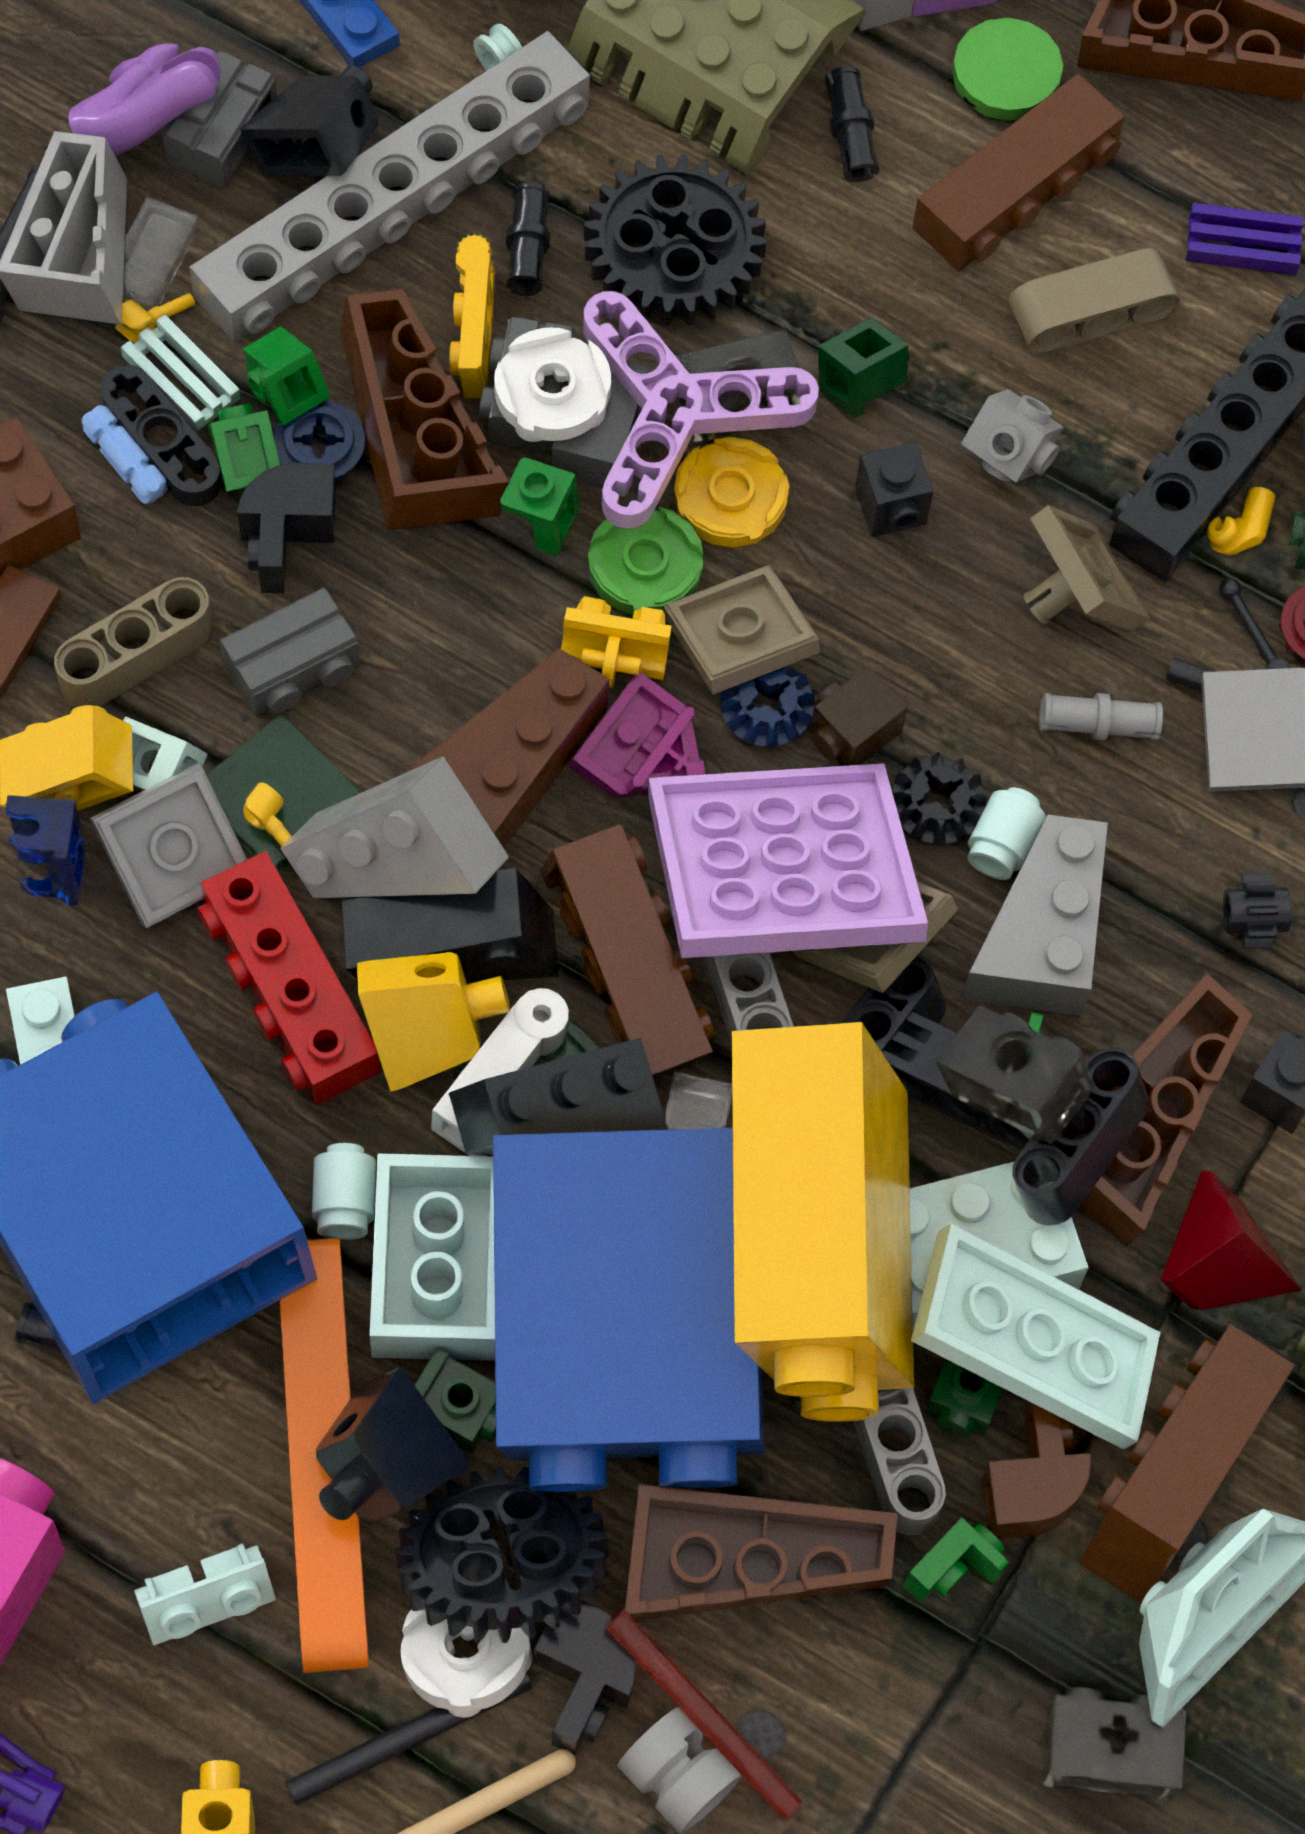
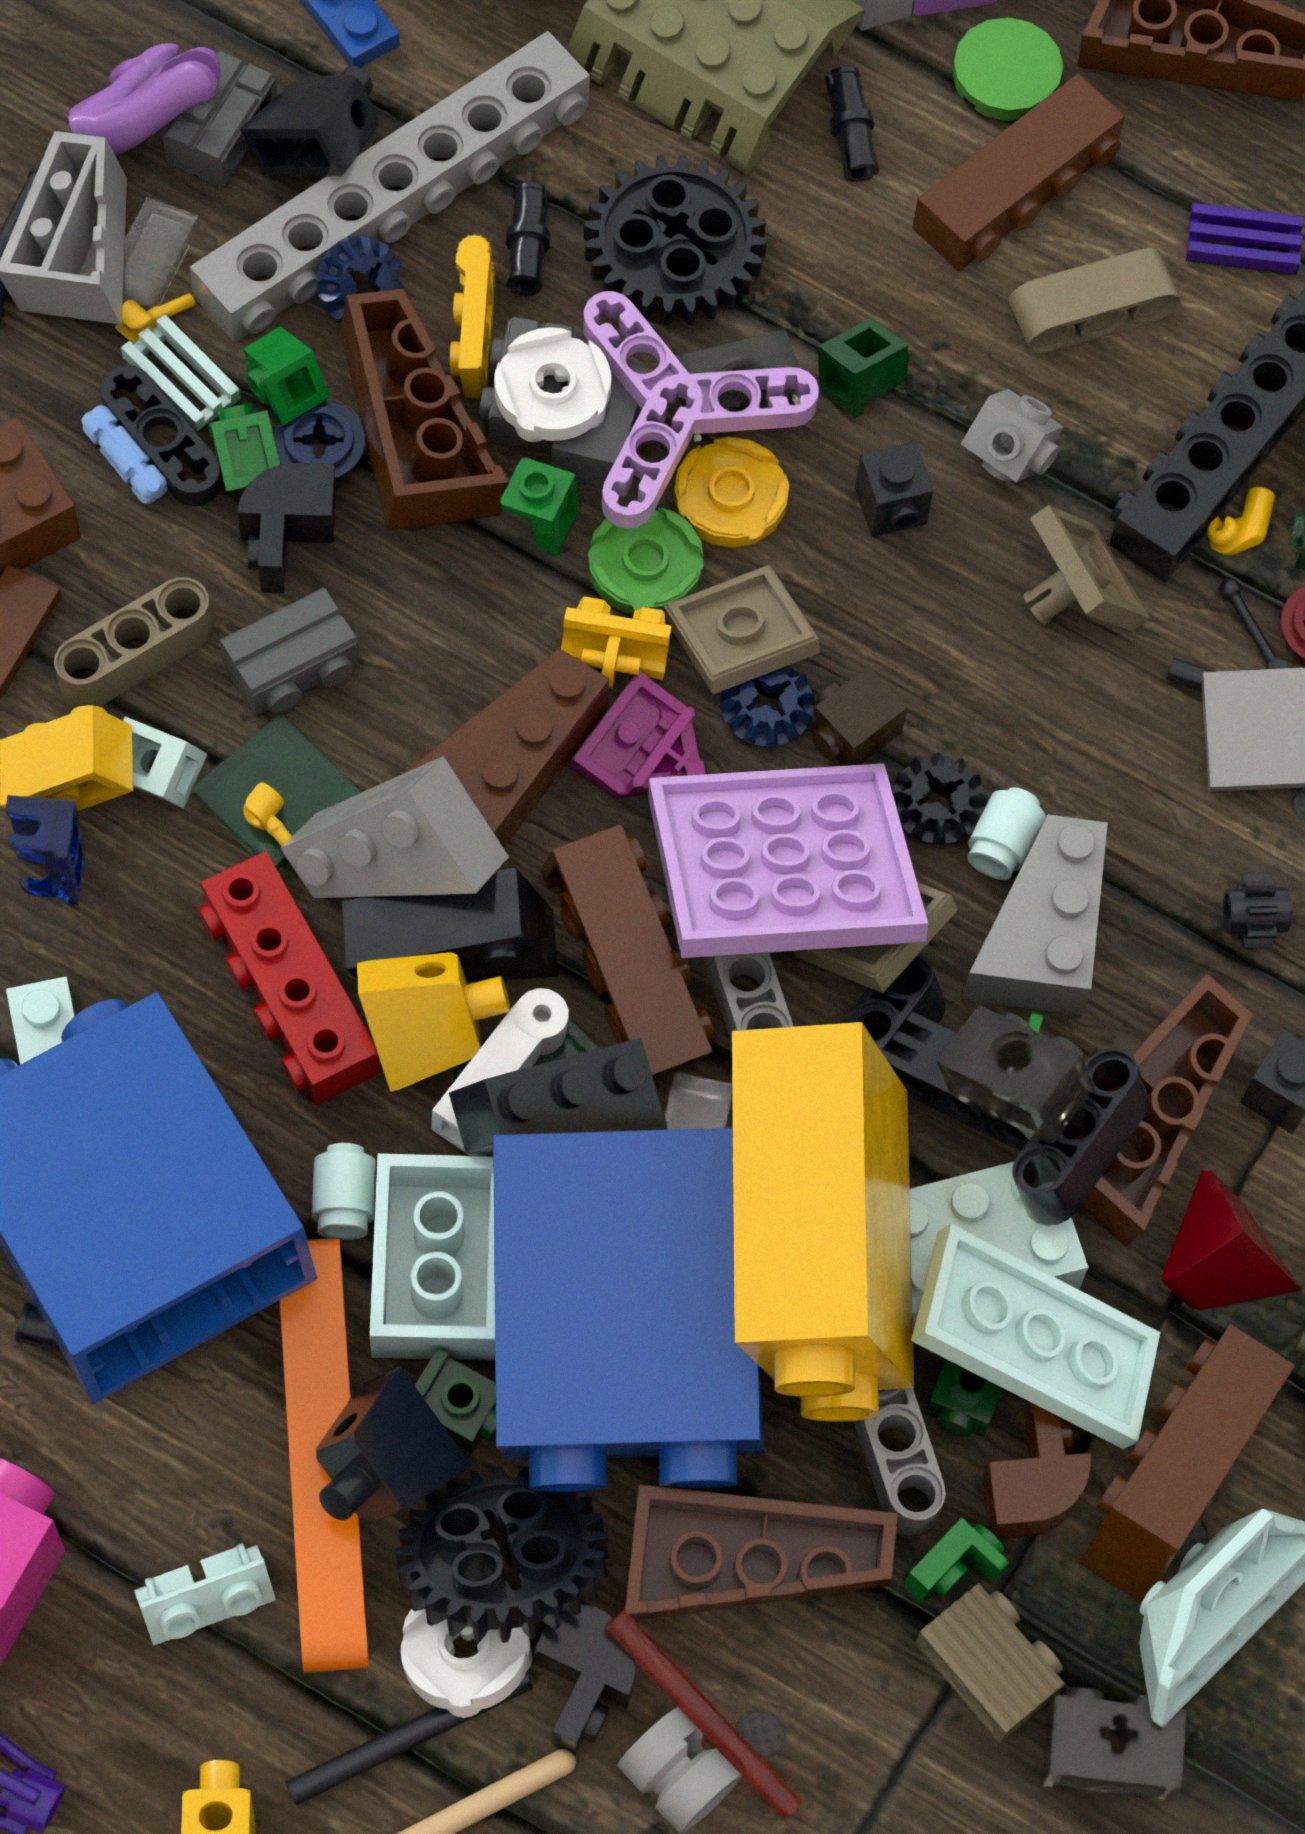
(168, 843): light grey tile -> none
(355, 254): none -> dark blue gear
(496, 47): light aqua bush -> none
(991, 1661): none -> dark tan brick
(1100, 716): light grey pin -> none

